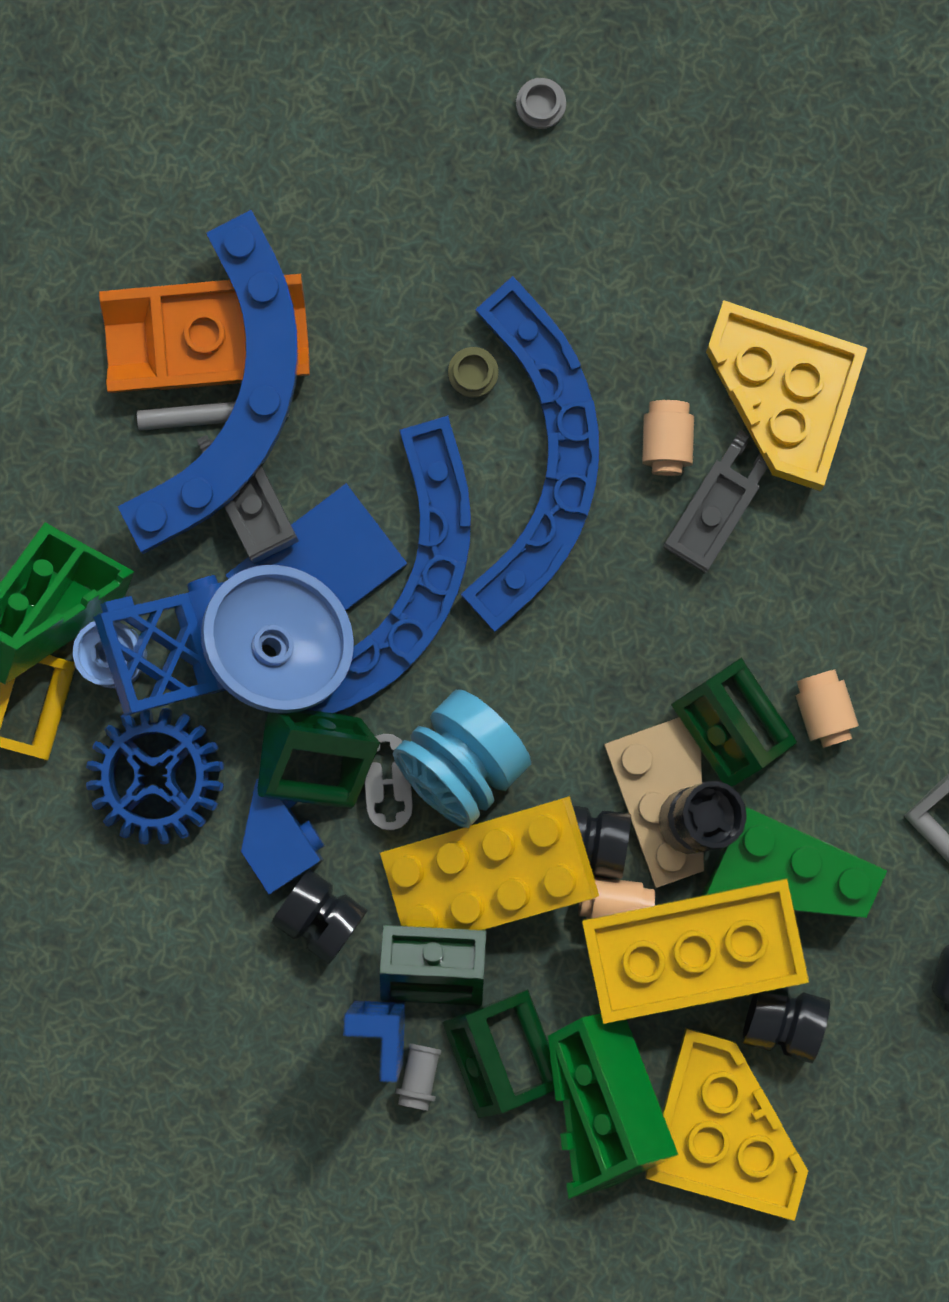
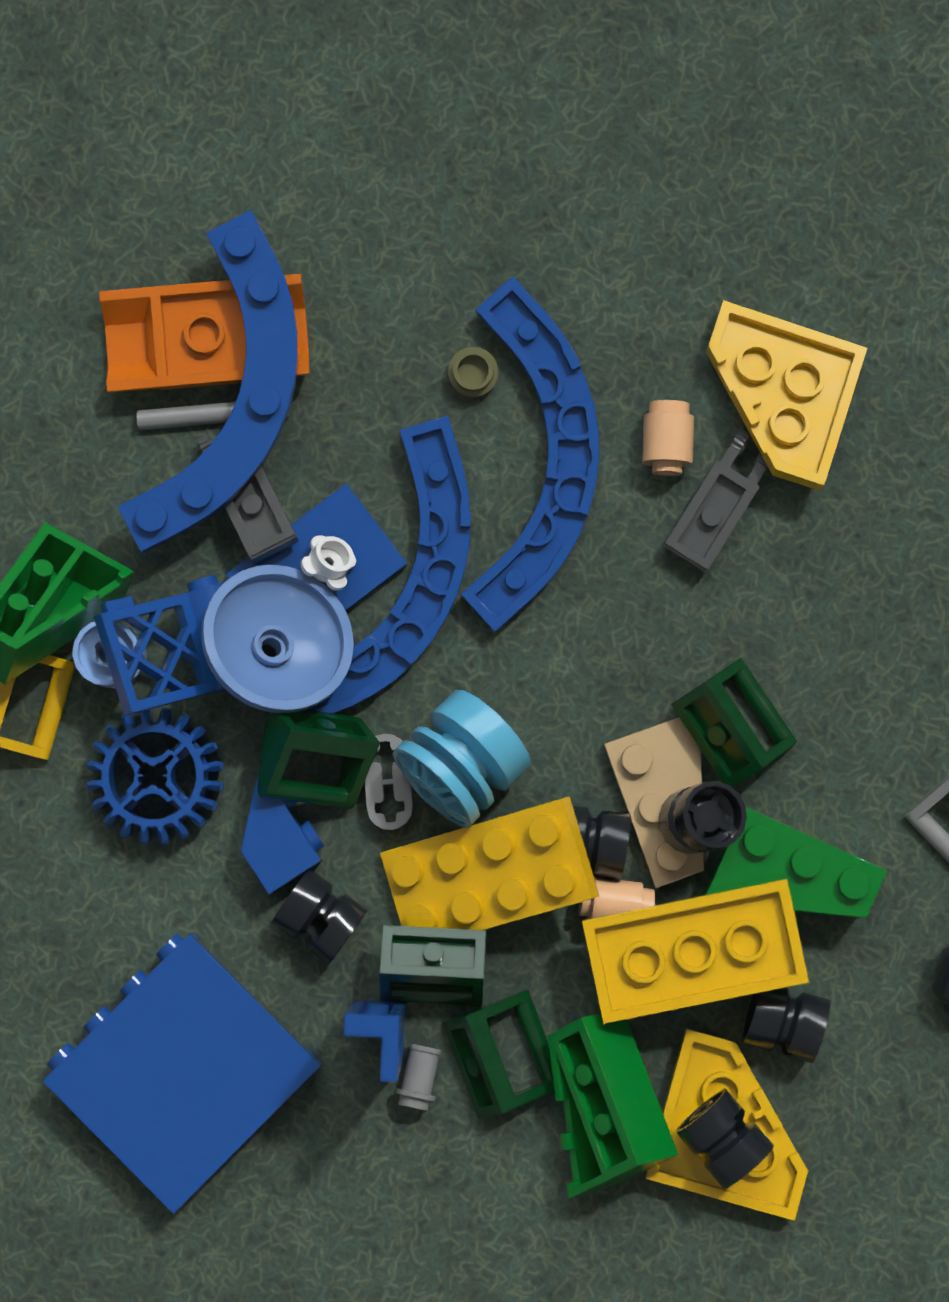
(180, 1070): none -> blue panel
(336, 553): none -> white plate
(541, 103): light grey plate -> none
(725, 1139): none -> black wheel
(826, 708): light nougat brick -> none

